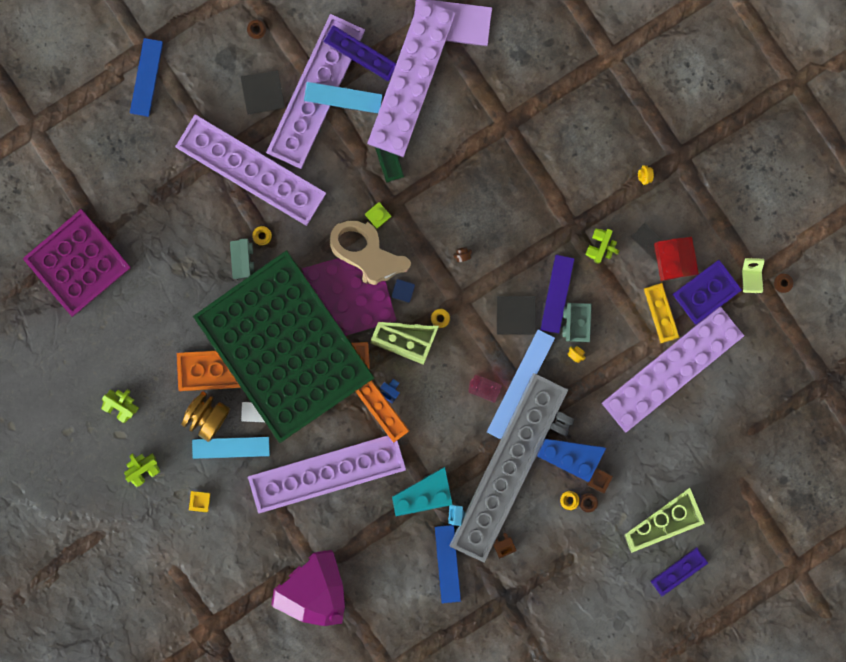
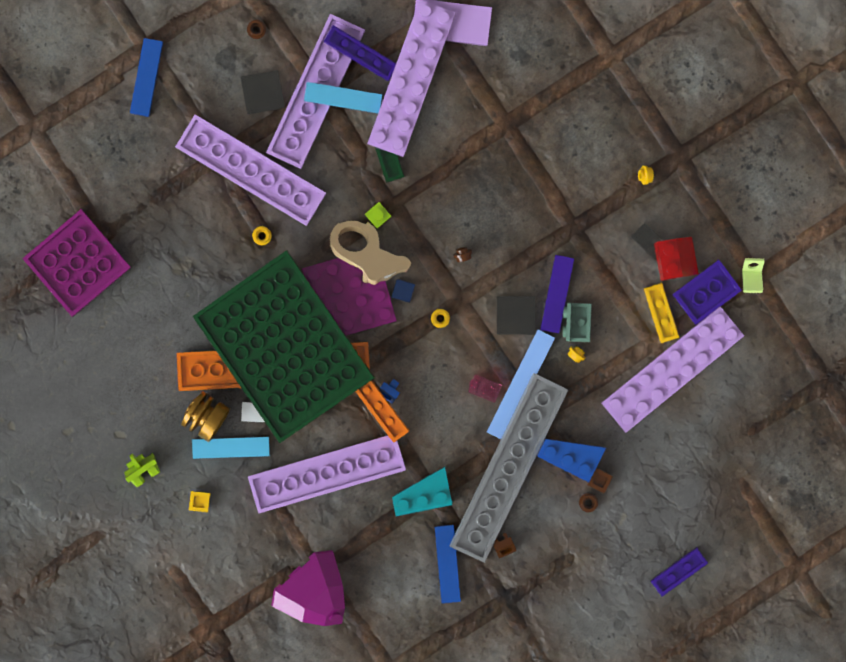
(121, 402): lime hips -> none
(240, 259): sand green bracket -> none
(405, 340): yellowish green wedge -> none
(456, 515): medium azure plate -> none
(559, 427): dark grey wheel -> none
(564, 502): yellow plate -> none
(597, 253): lime hips -> none
(672, 519): yellowish green wedge -> none
(777, 283): reddish brown plate -> none

